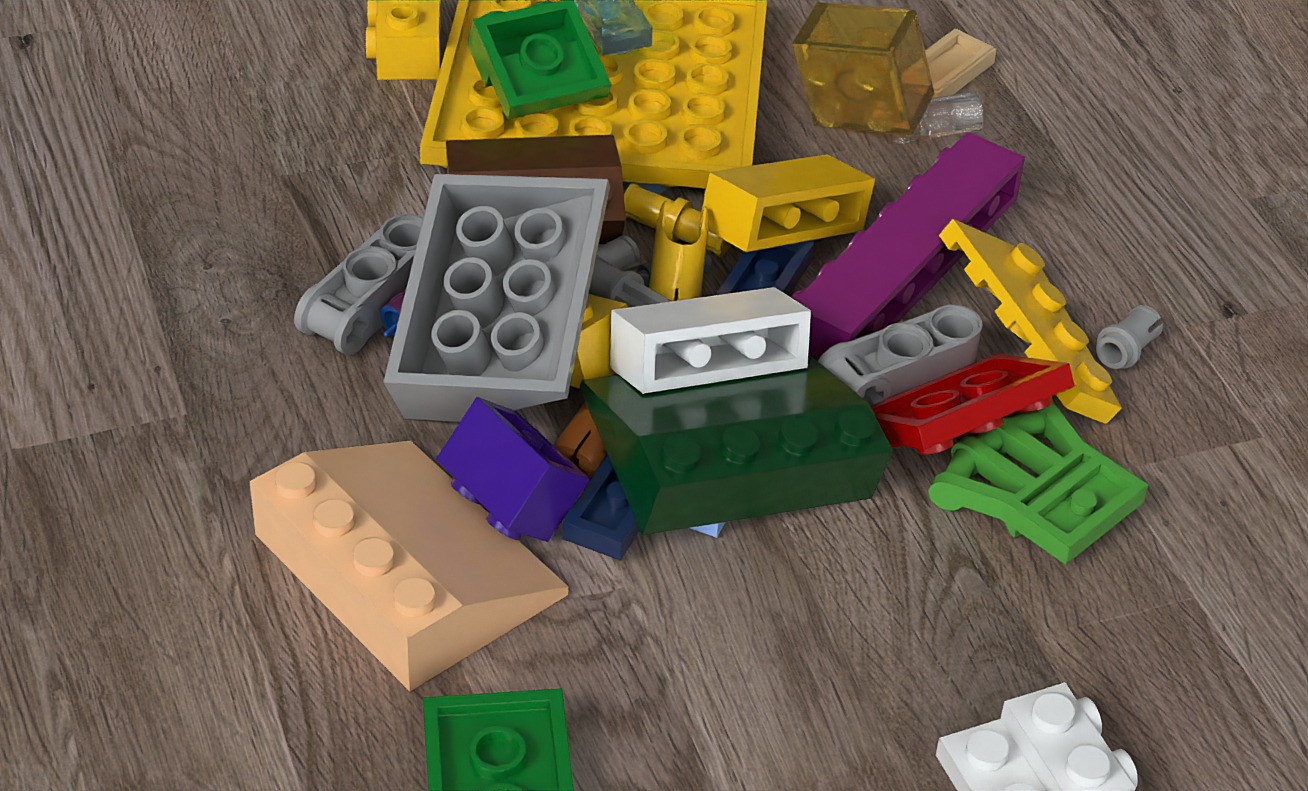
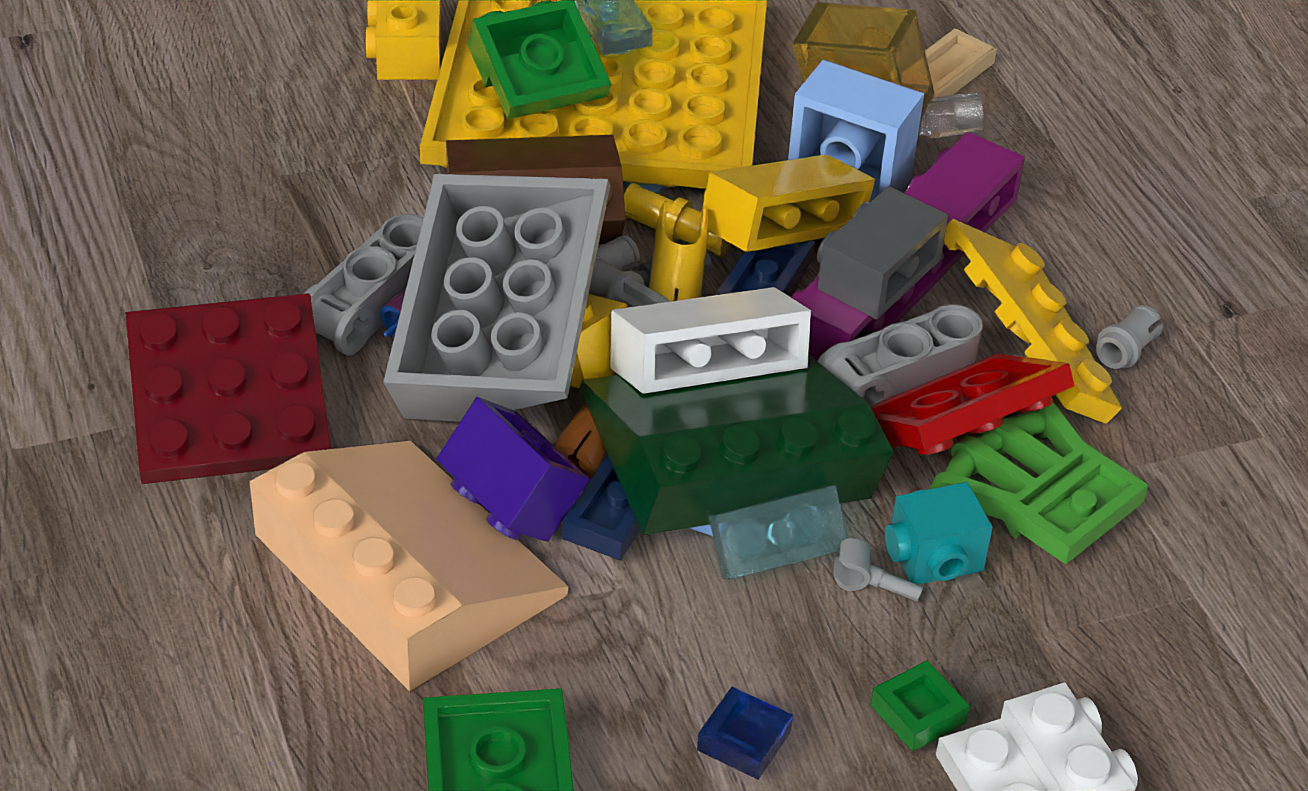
(225, 387): none -> dark red plate
(744, 732): none -> clear blue plate
(778, 532): none -> clear light blue plate
(854, 571): none -> light grey hand
(859, 123): none -> light blue brick
(881, 251): none -> dark grey brick
(919, 705): none -> green plate
(938, 533): none -> teal brick

